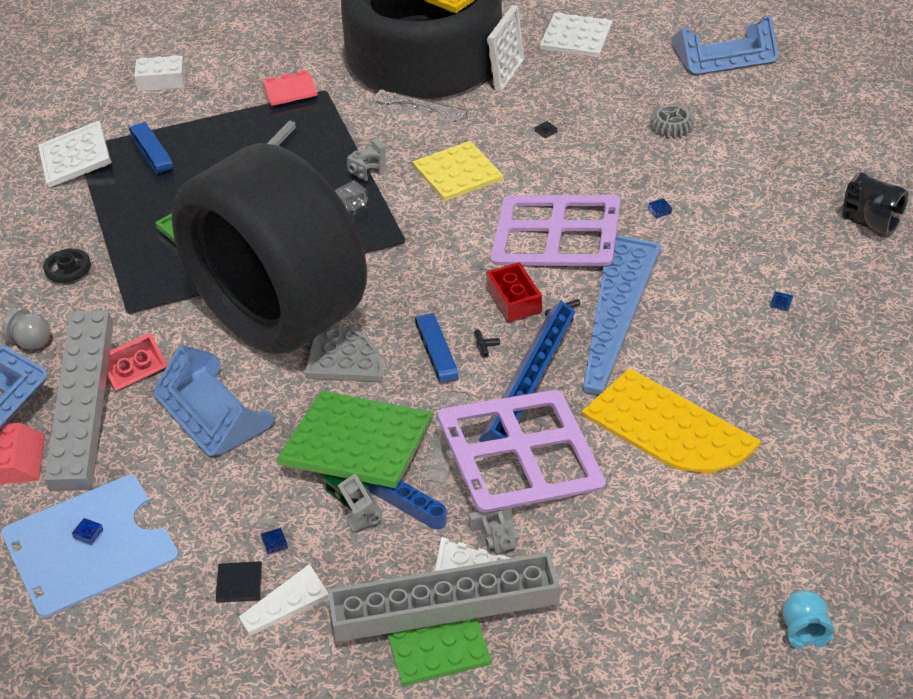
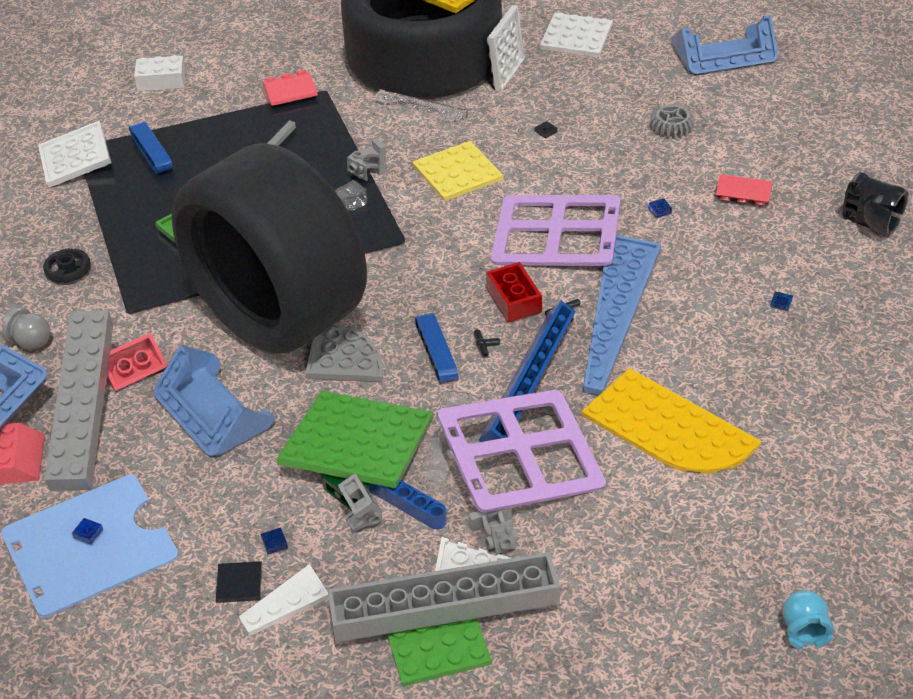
(744, 189): none -> coral slope

